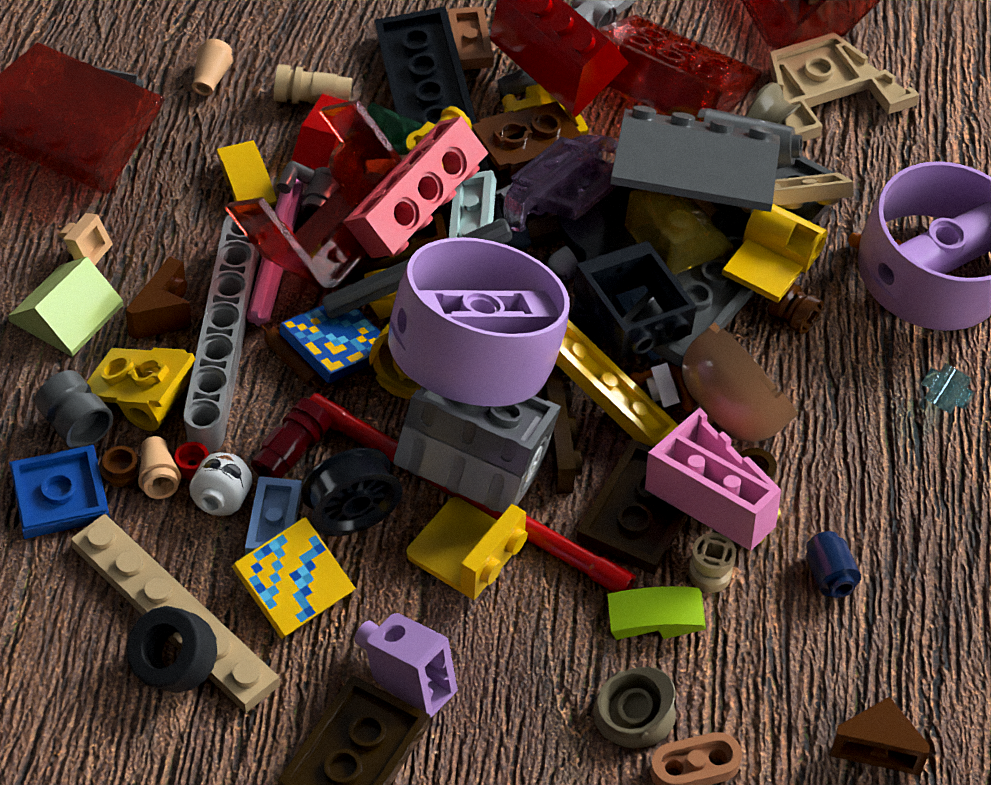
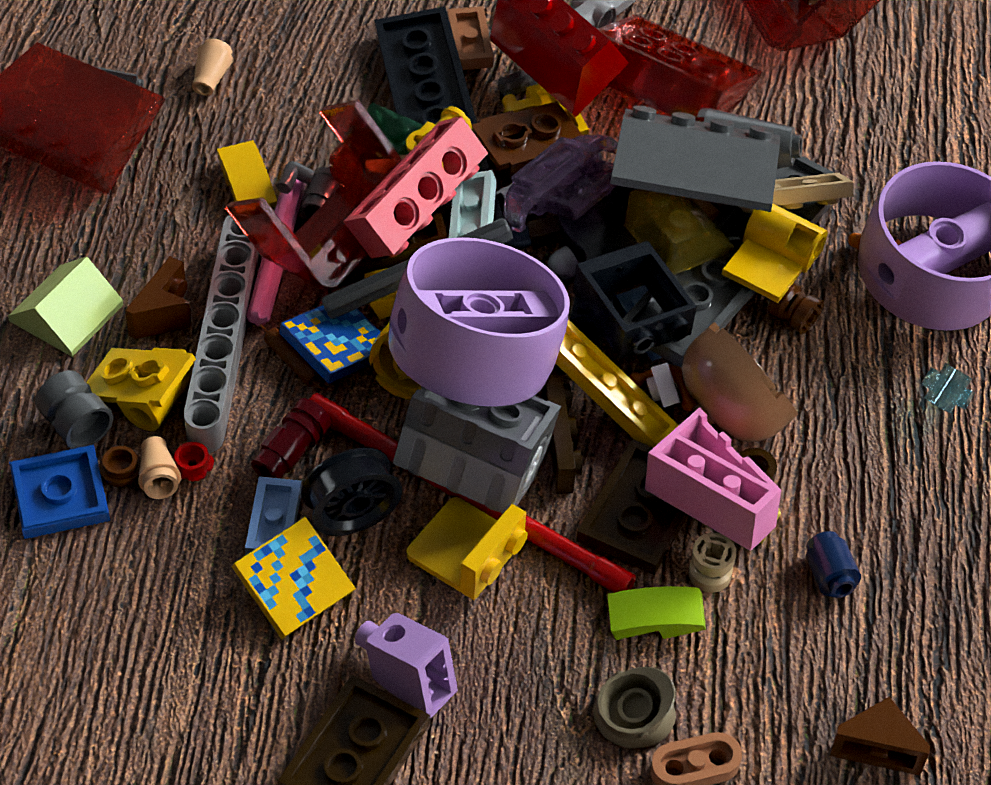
(86, 238): light nougat tile -> none
(147, 643): black tyre -> none
(150, 586): tan plate -> none
(222, 482): white head -> none
(308, 85): tan axle -> none
(315, 137): red slope -> none
(771, 105): dark tan piece -> none
(826, 71): tan wing -> none

